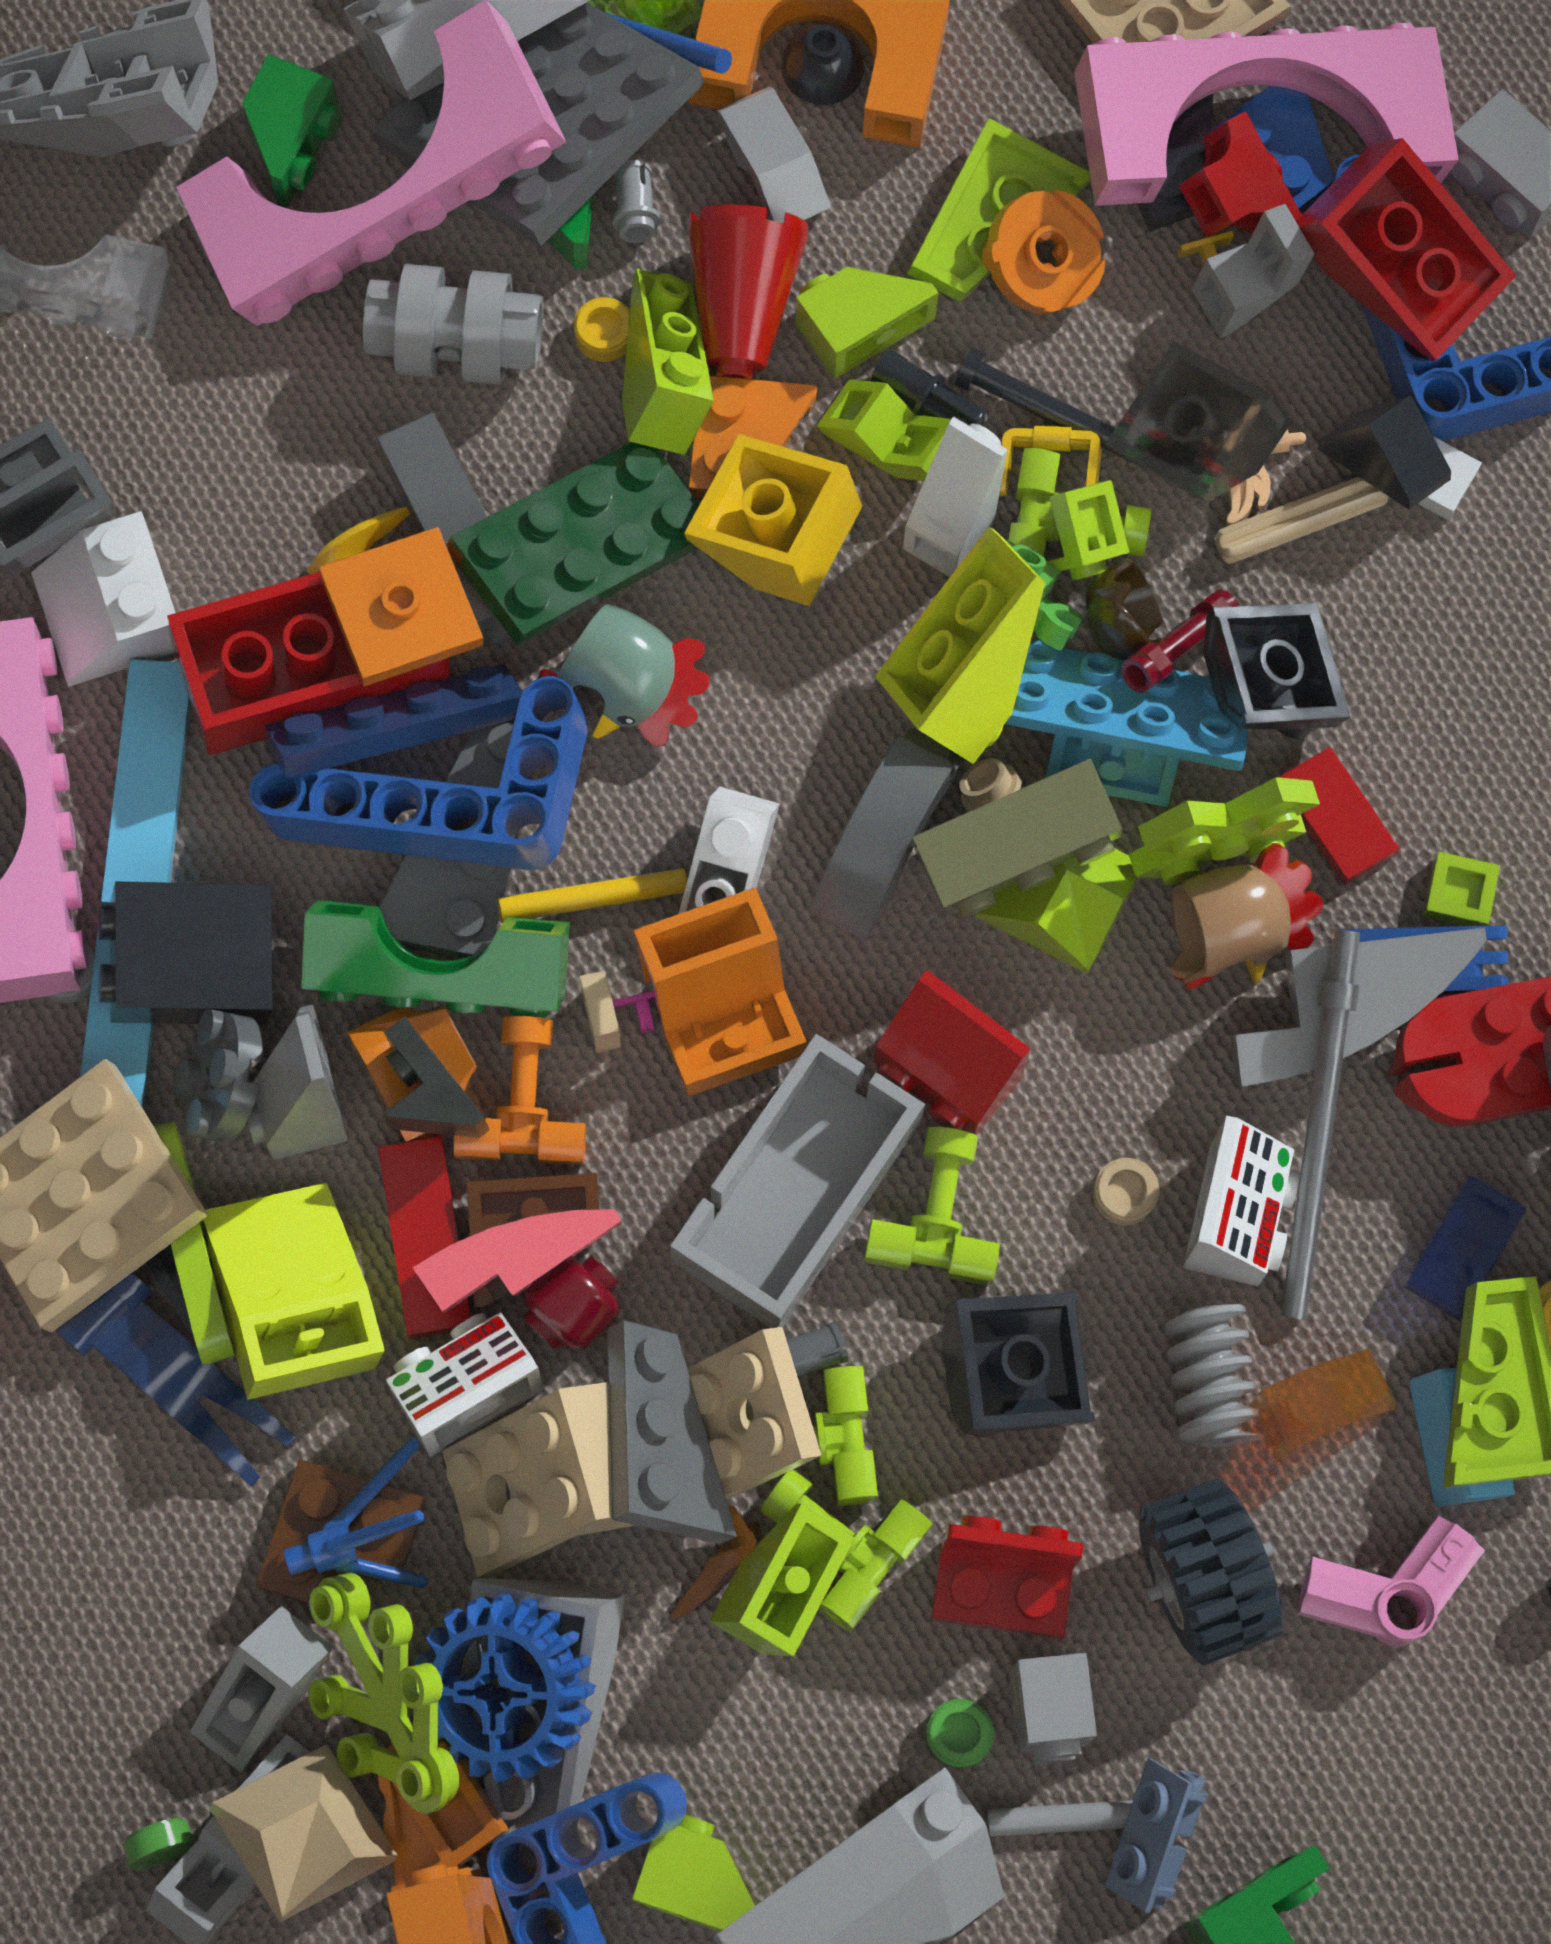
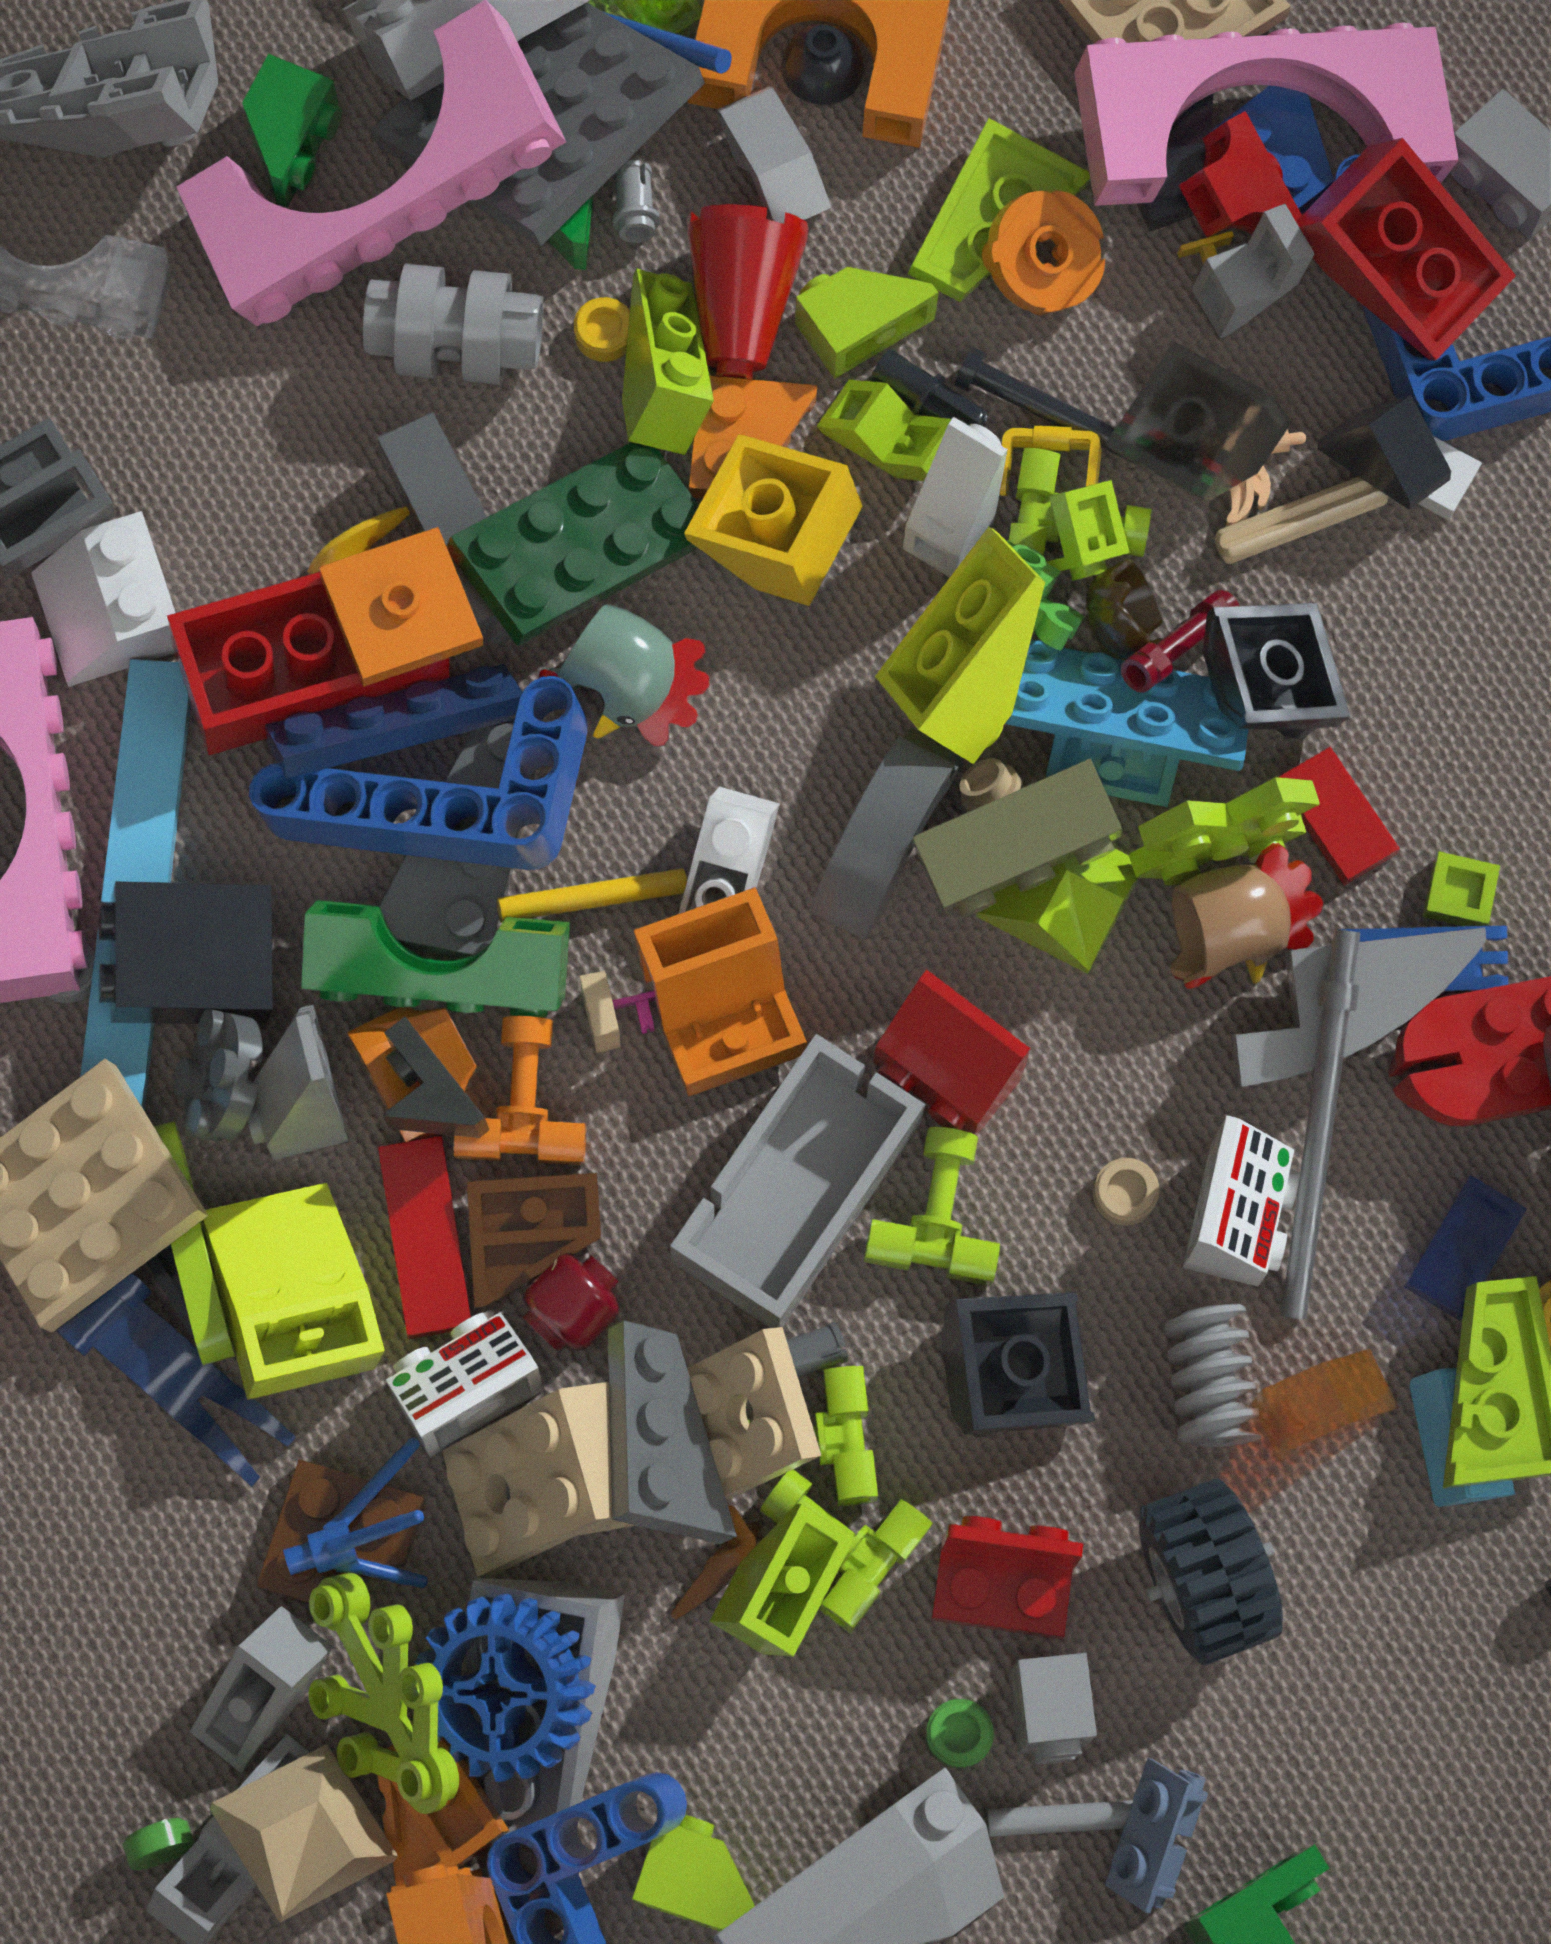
(513, 1251): coral slope -> none
(1360, 1598): bright pink piece -> none

